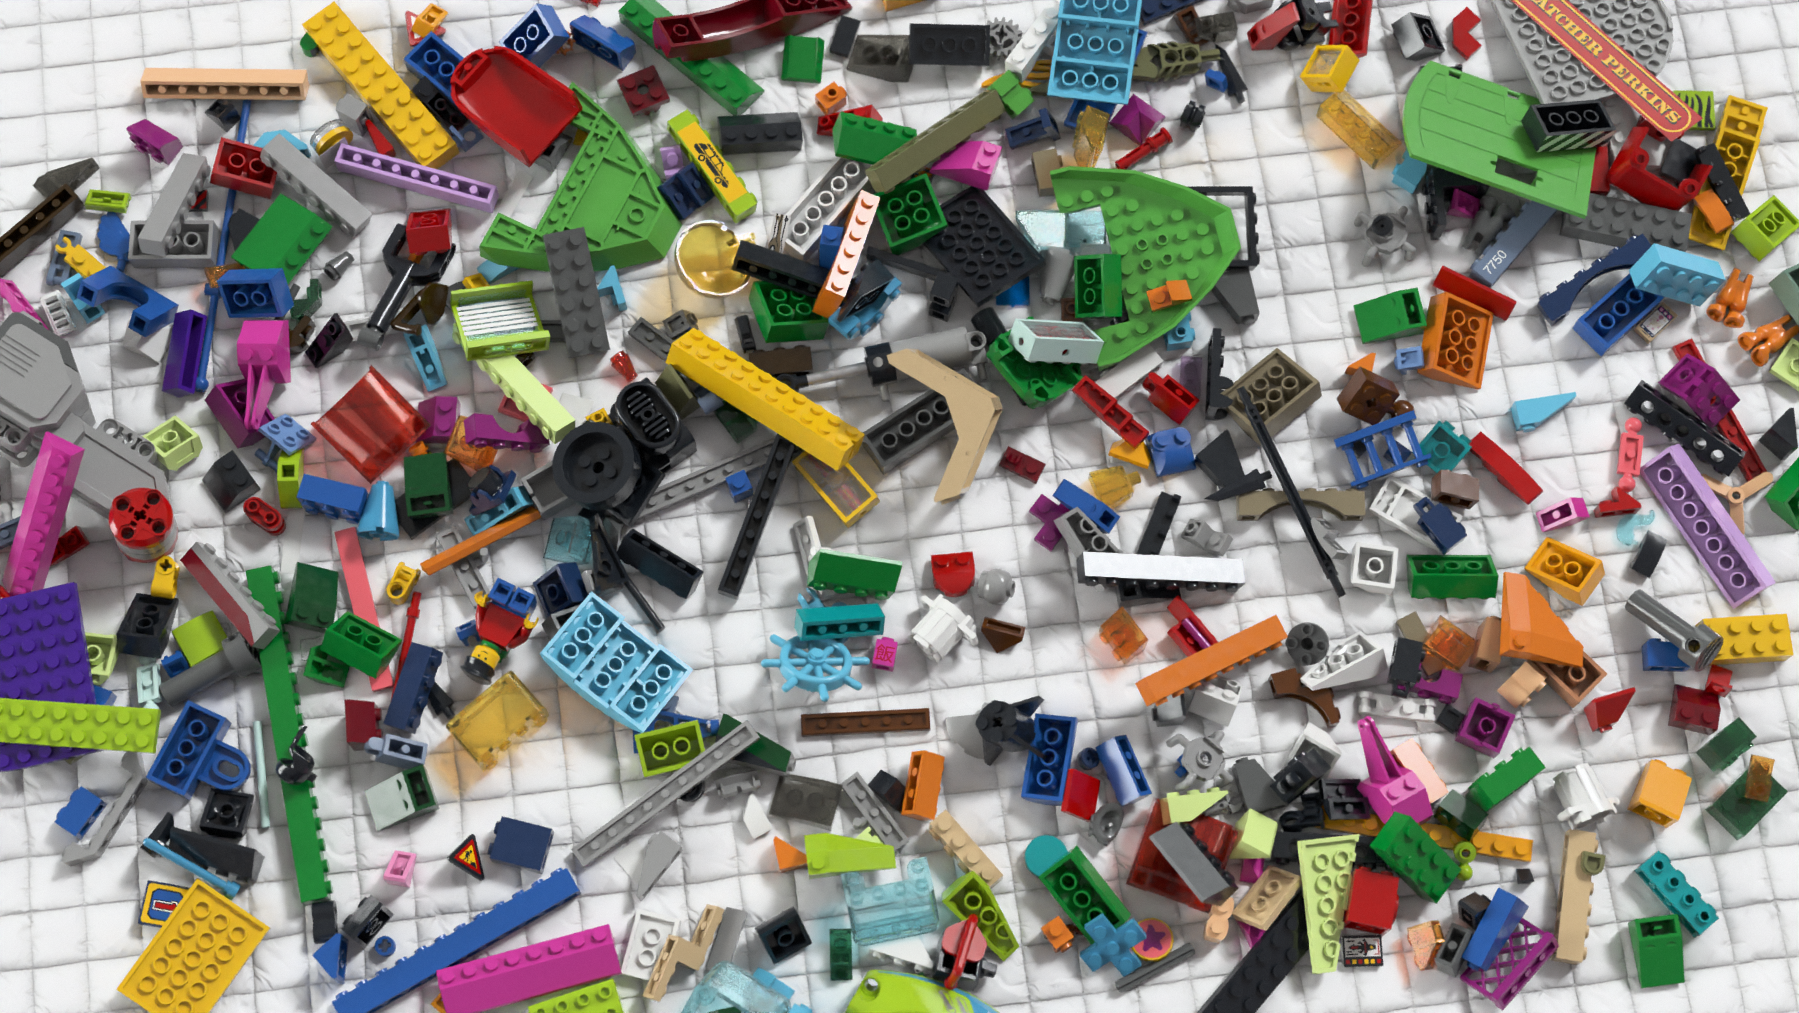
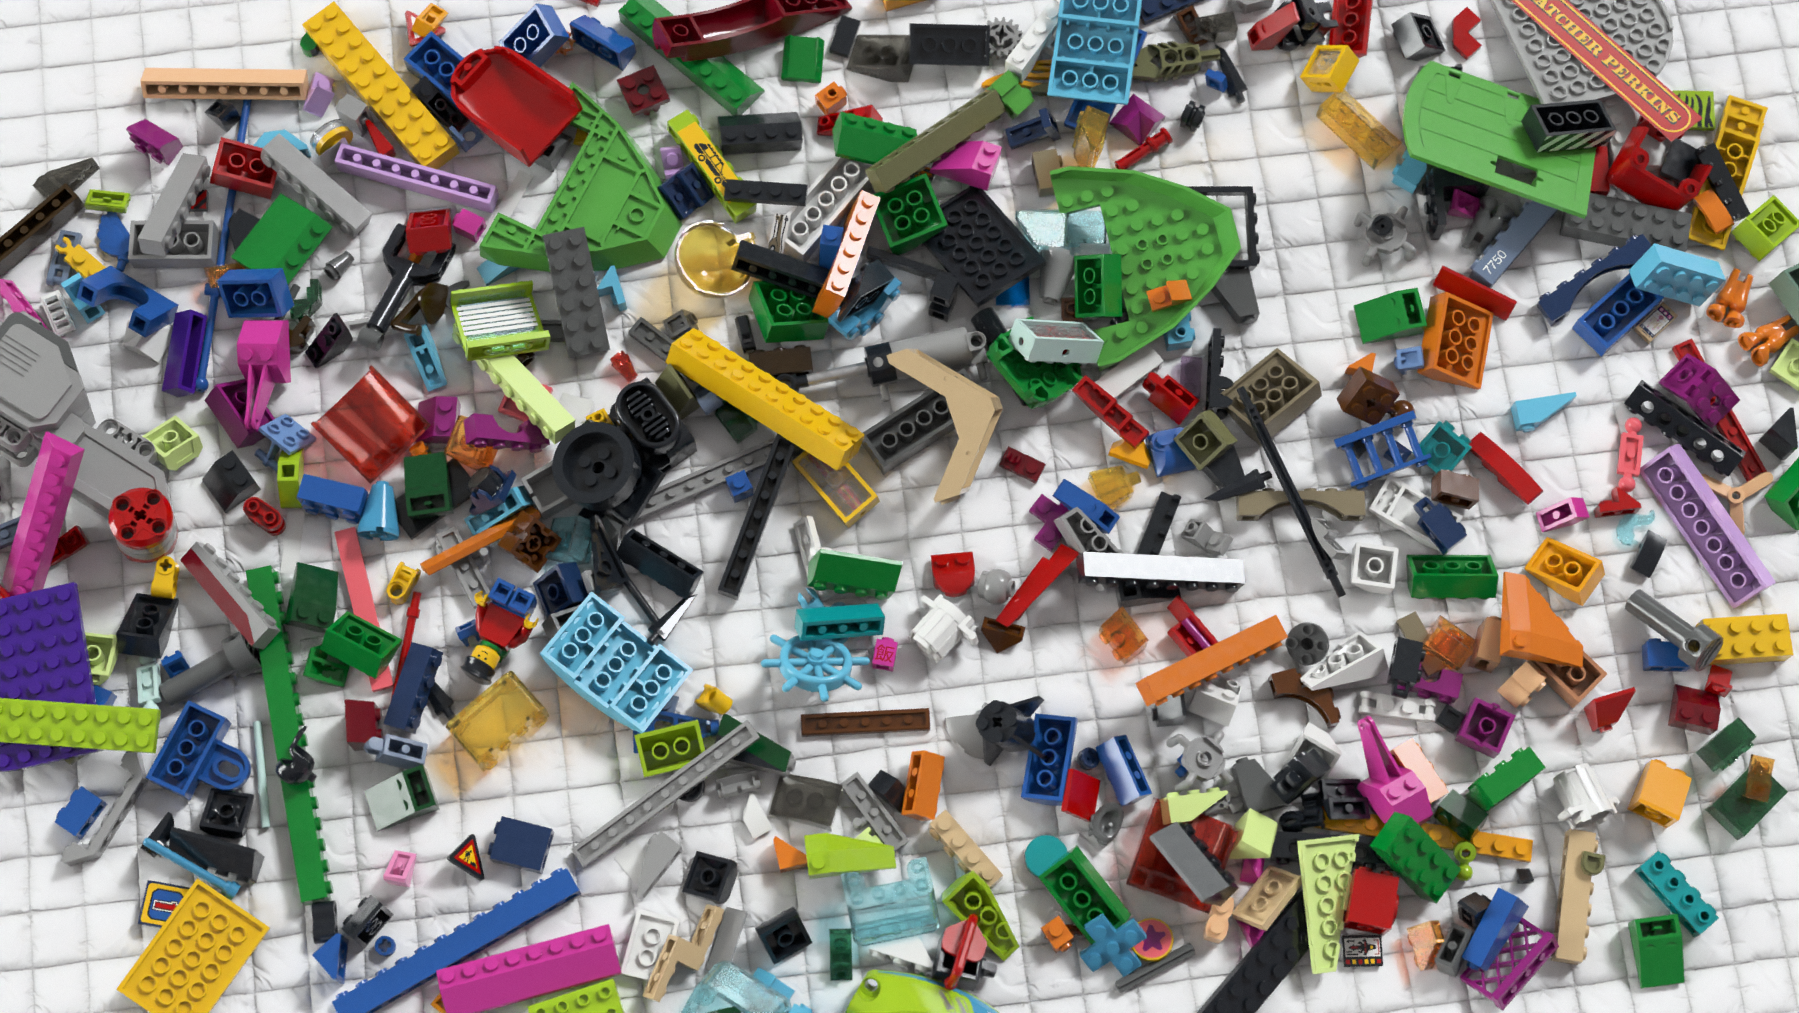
(200, 638): lime slope -> none
(319, 94): none -> lavender slope
(469, 225): none -> dark pink brick
(475, 281): yellow plate -> none
(530, 541): none -> reddish brown brick
(666, 624): none -> bar
(711, 877): none -> black slope
(714, 700): none -> yellow piece
(766, 192): none -> black plate
(1038, 580): none -> red wedge
(1205, 439): none -> olive slope

